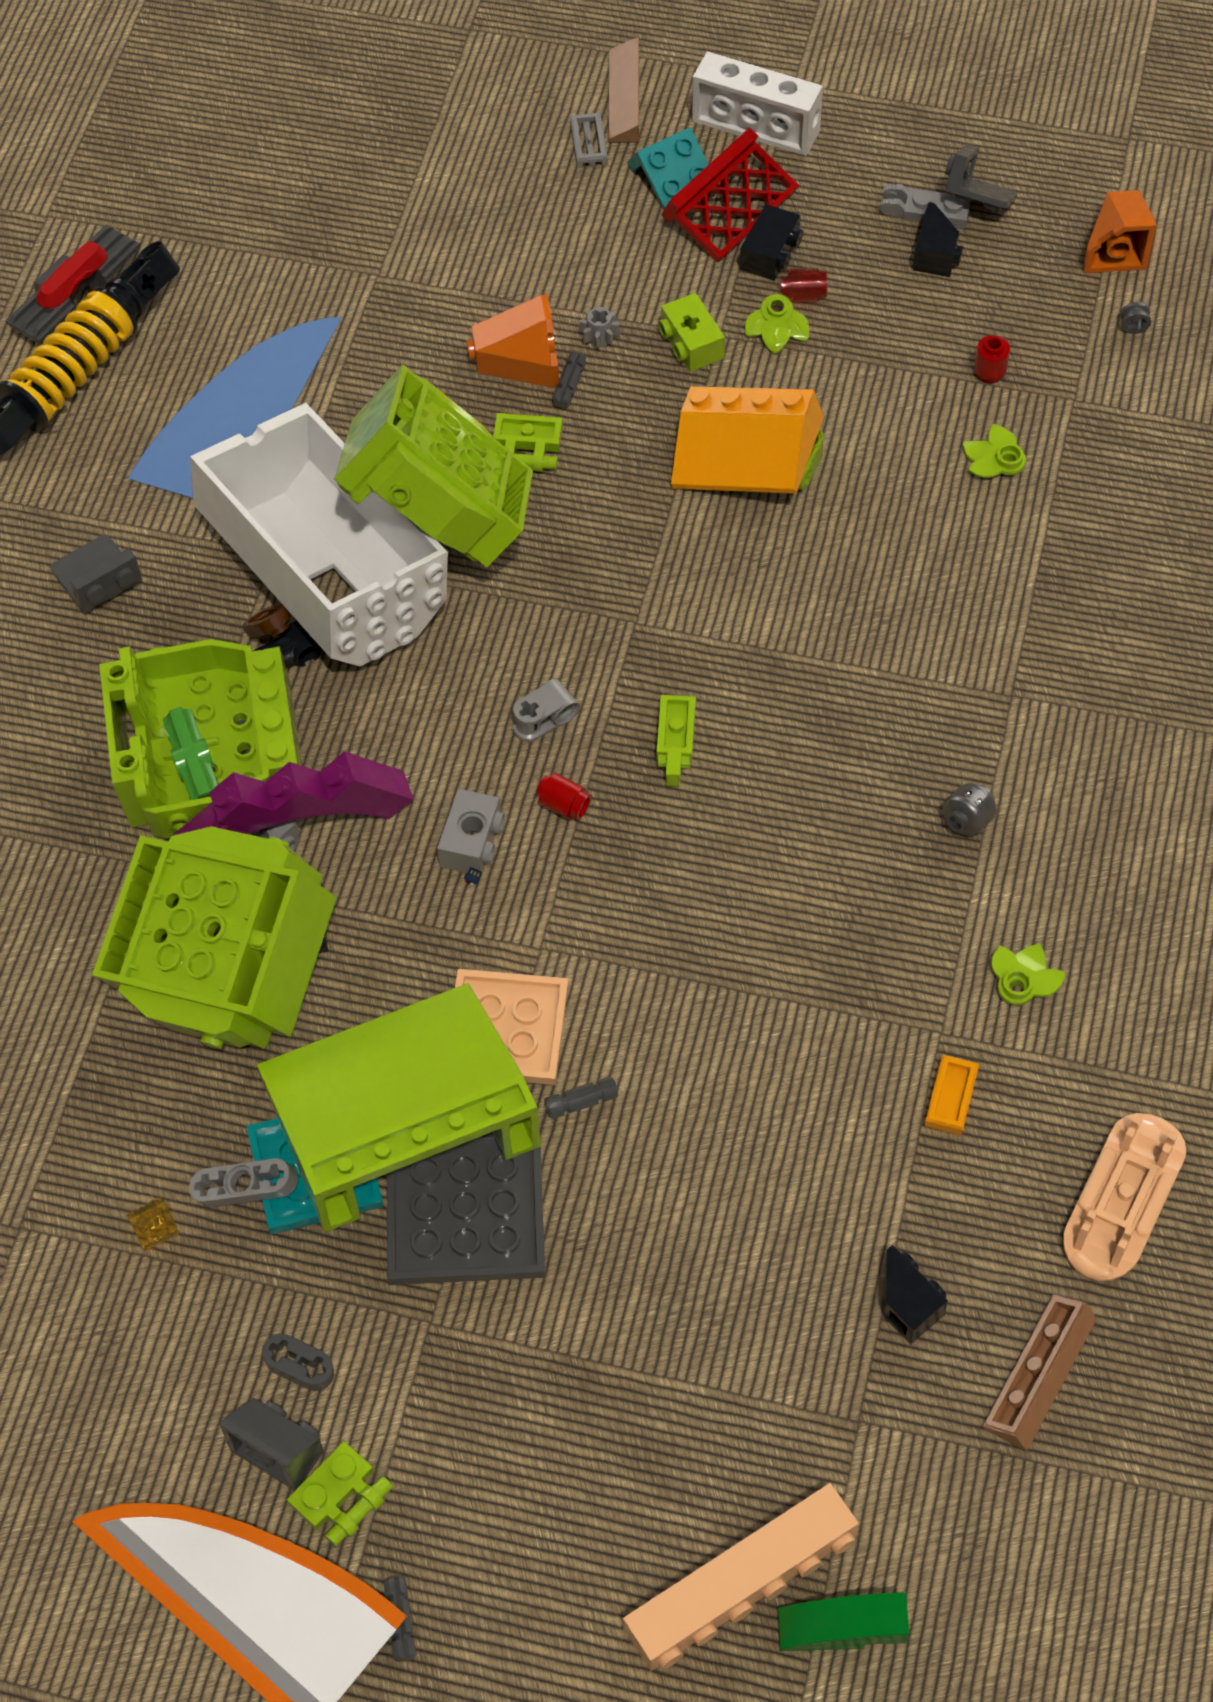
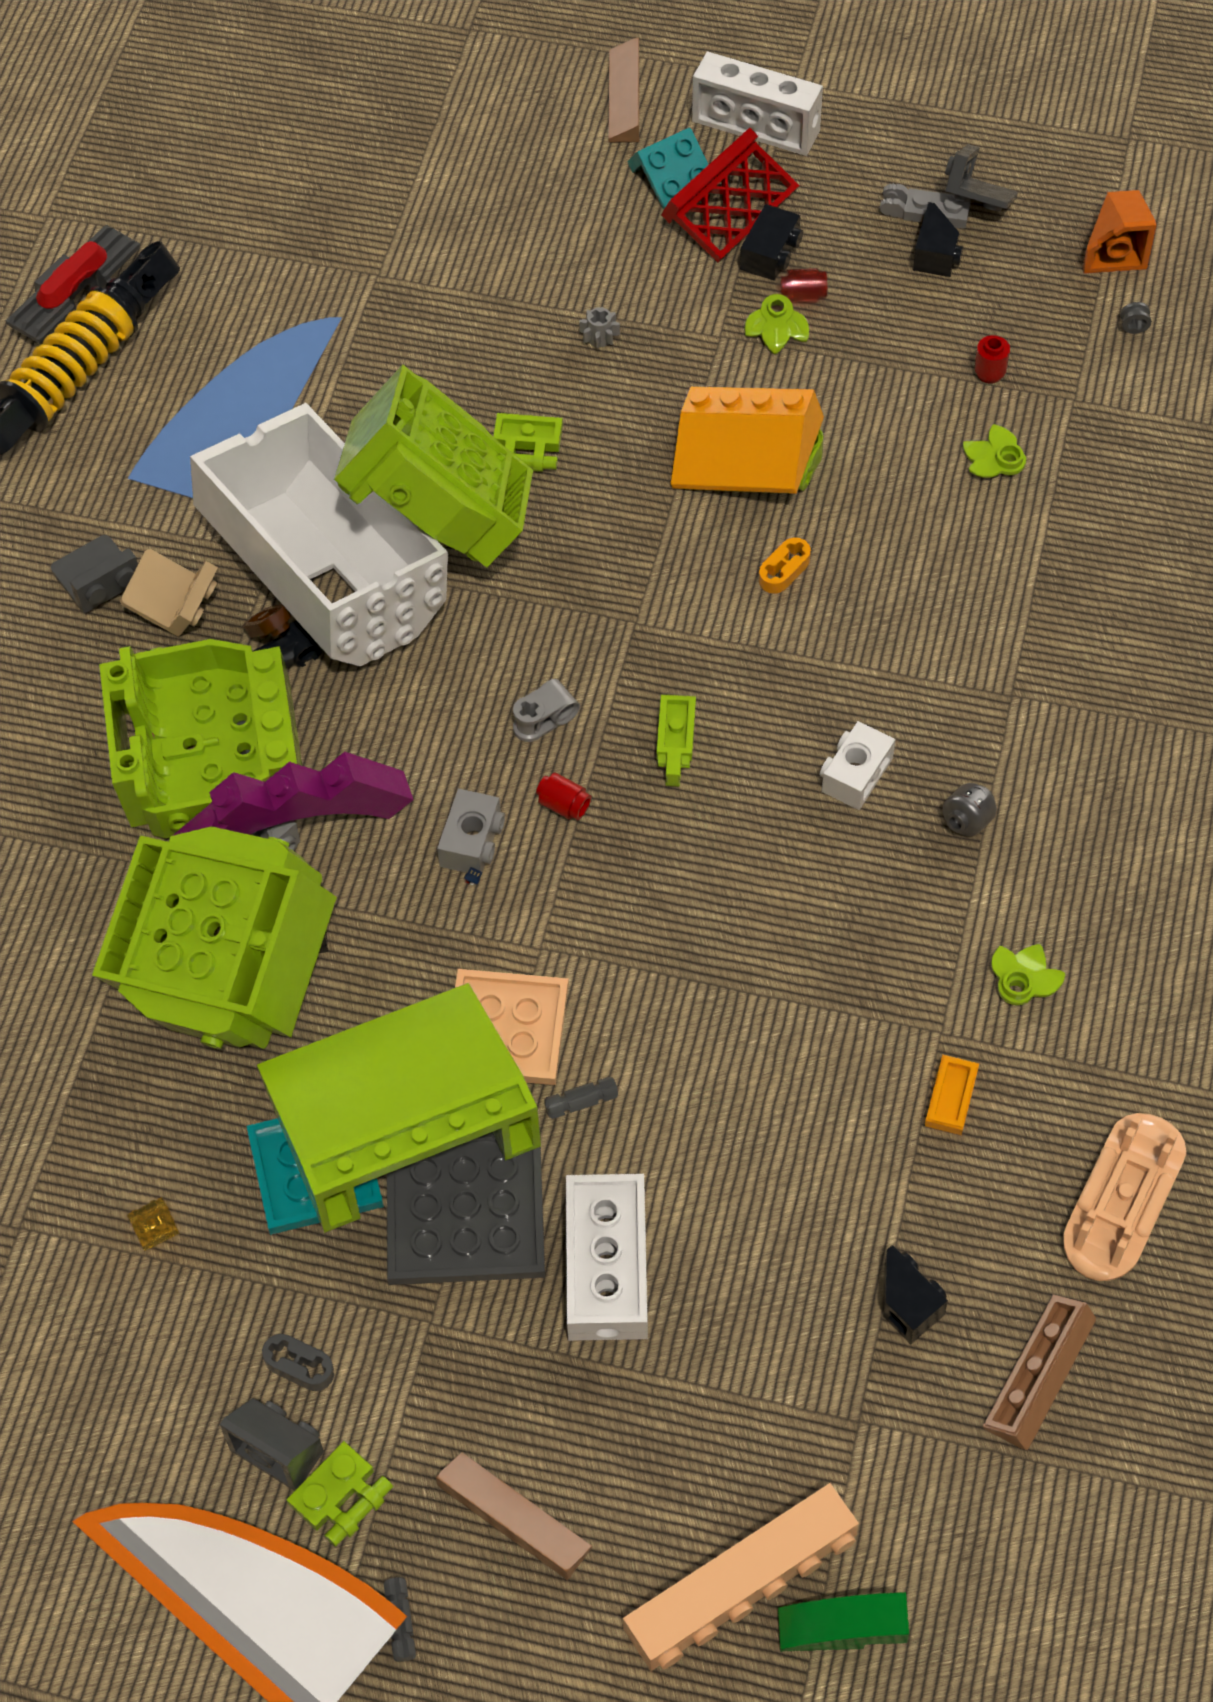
(168, 592): none -> tan bracket
(190, 753): bright green piece -> none
(257, 1190): light grey beam -> none
(513, 1515): none -> medium nougat slope
(517, 344): orange slope -> none
(569, 380): dark grey axle -> none
(588, 1275): none -> white brick
(590, 157): light grey tile -> none
(692, 332): lime brick -> none
(789, 569): none -> light orange beam
(855, 783): none -> white brick

